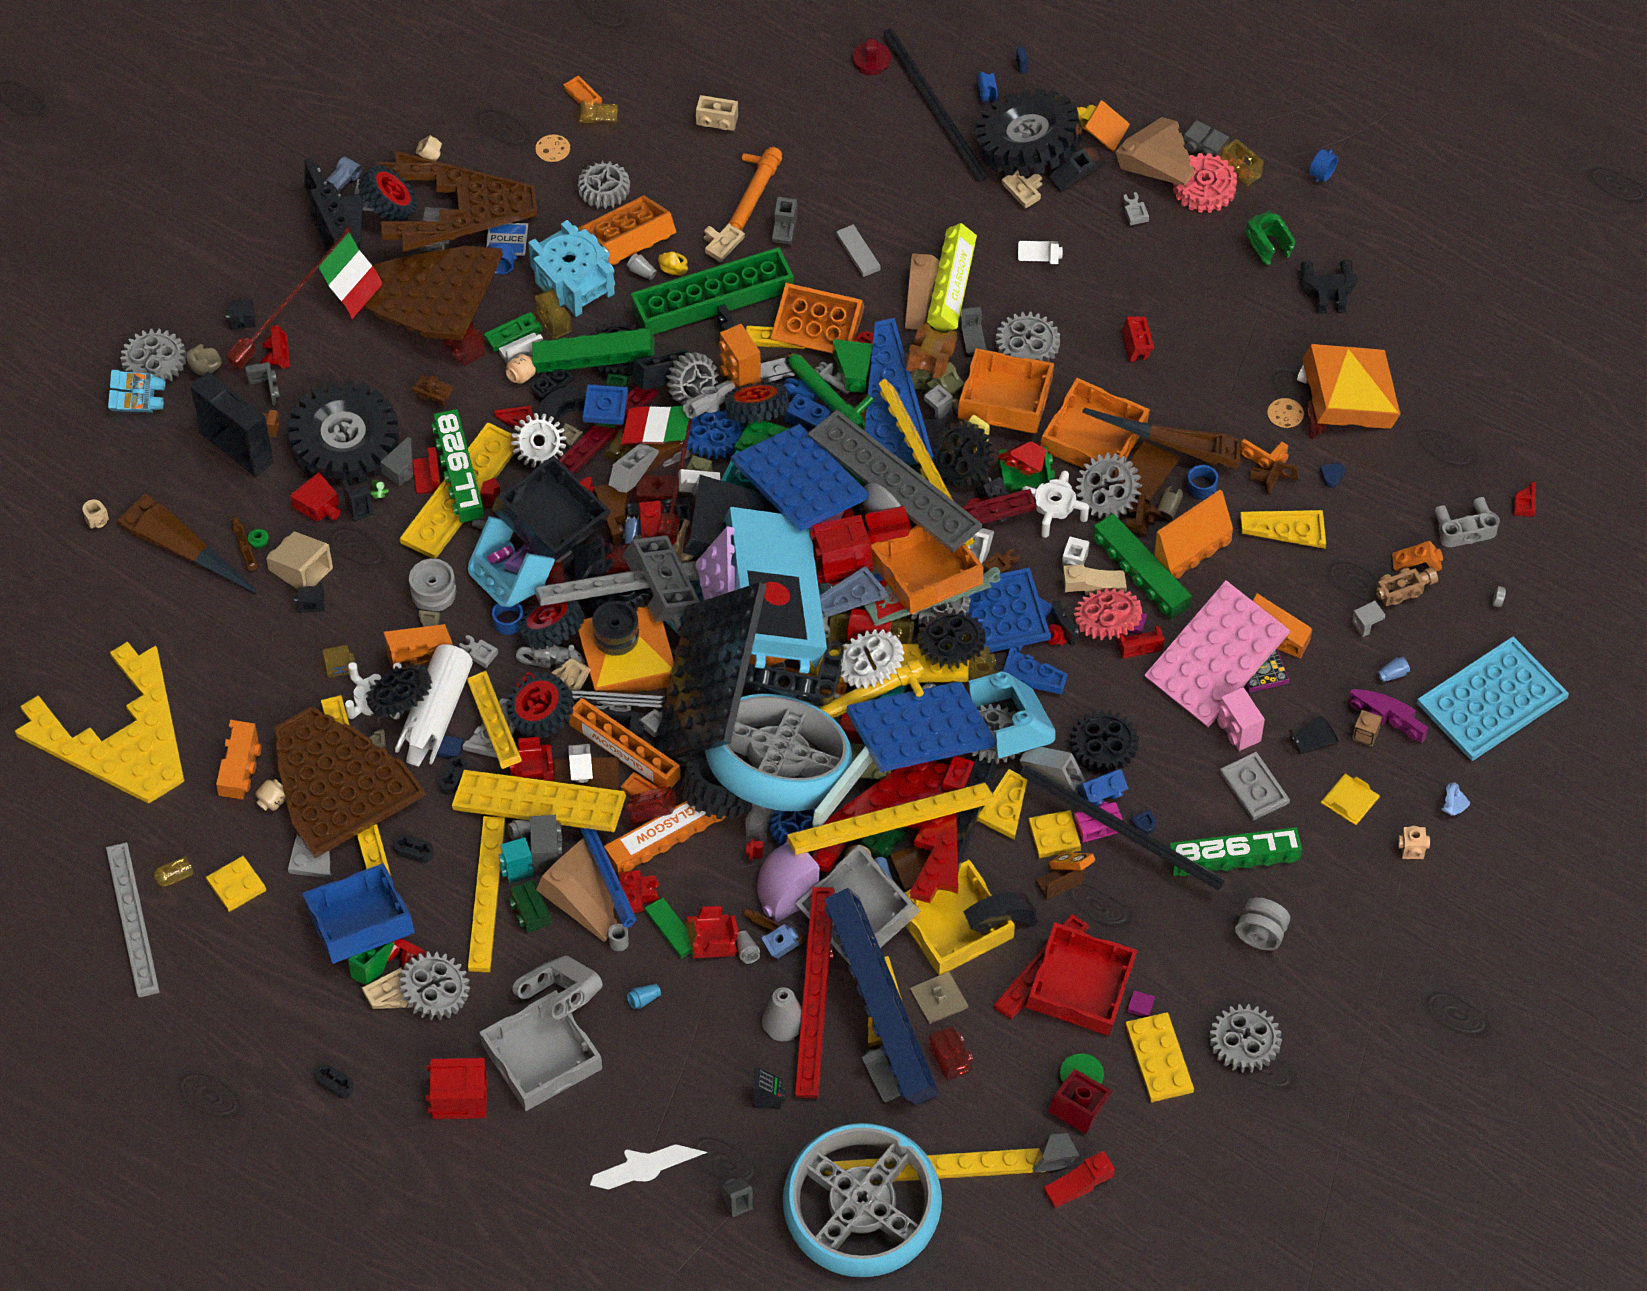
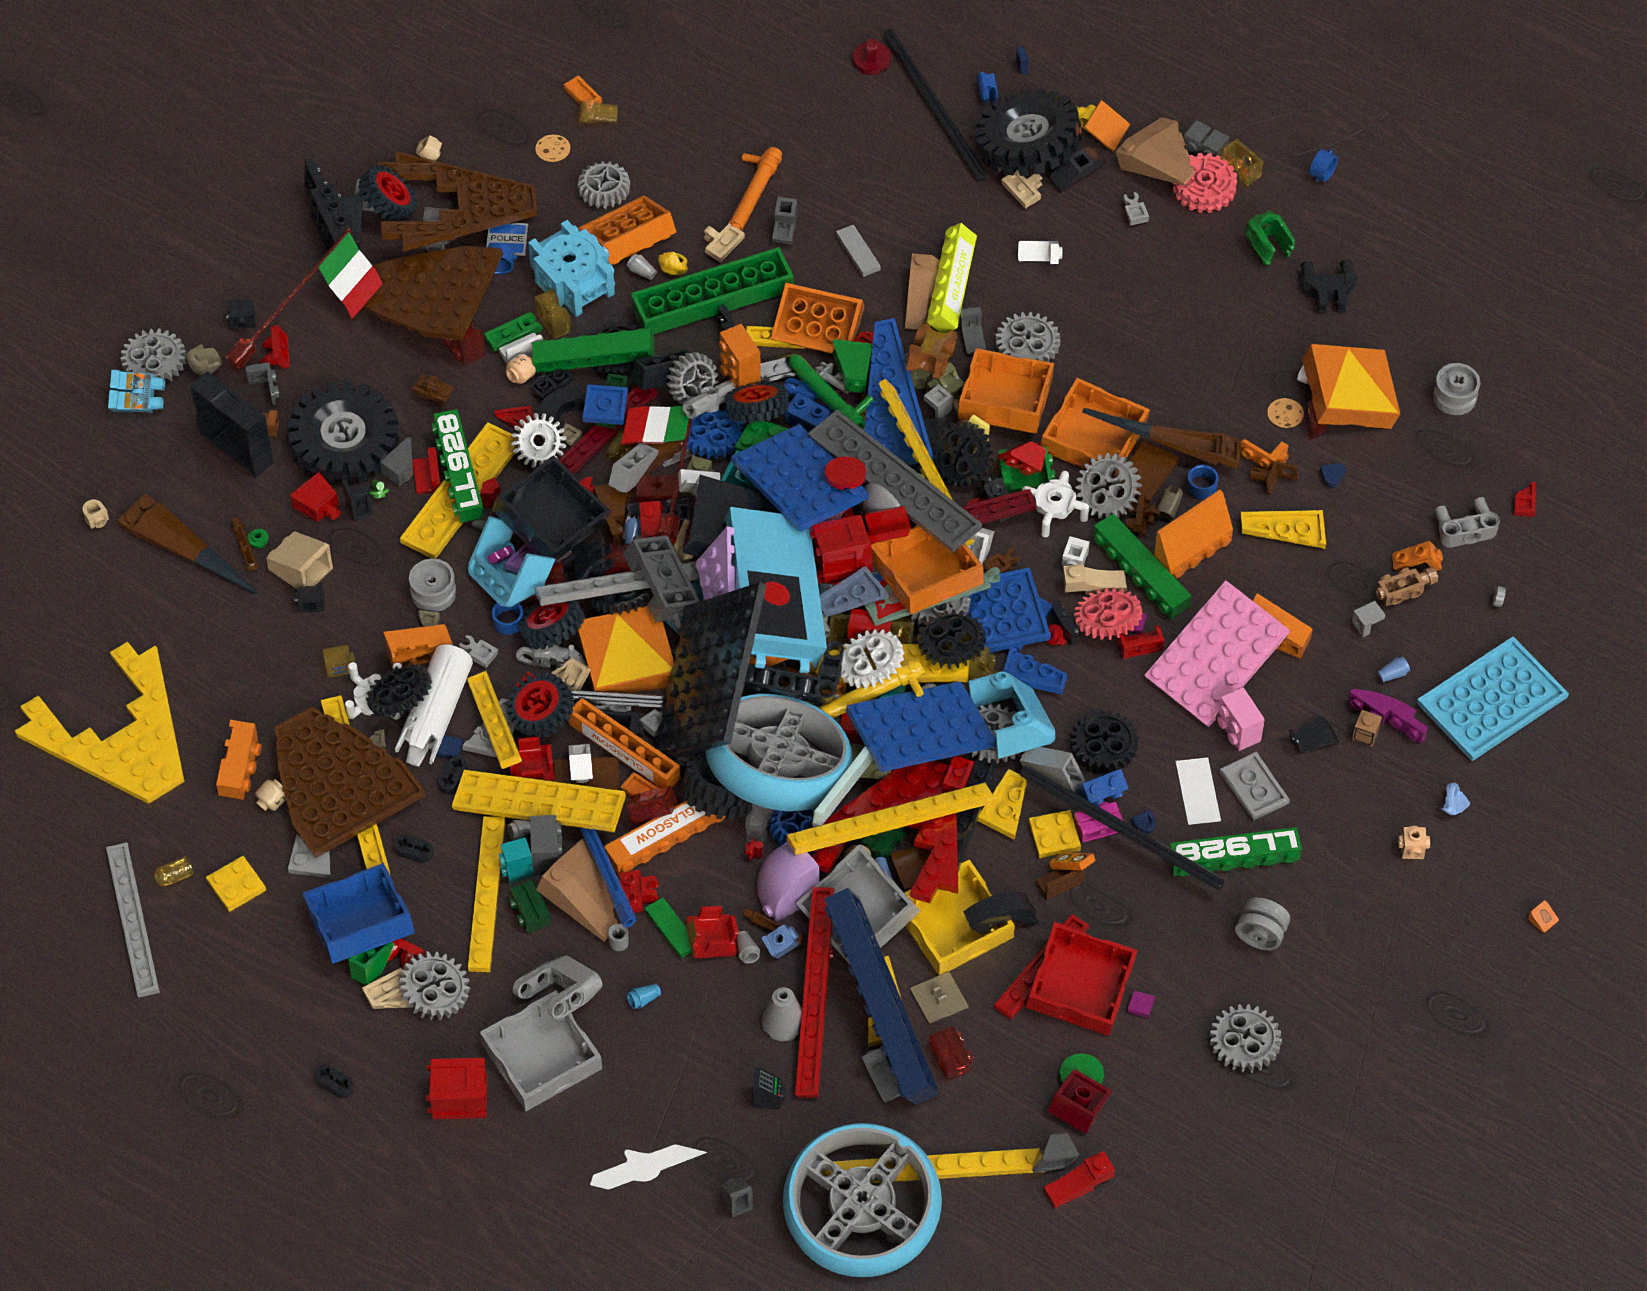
(345, 171): sand blue piece -> none
(615, 628): black wheel -> none
(717, 113): tan brick -> none
(845, 472): none -> red tile
(1137, 338): red hinge -> none
(1159, 1057): yellow plate -> none
(1198, 791): none -> white sticker
(1269, 675): tile -> none
(1350, 798): yellow piece -> none
(1456, 389): none -> light grey wheel
(1543, 917): none -> orange slope

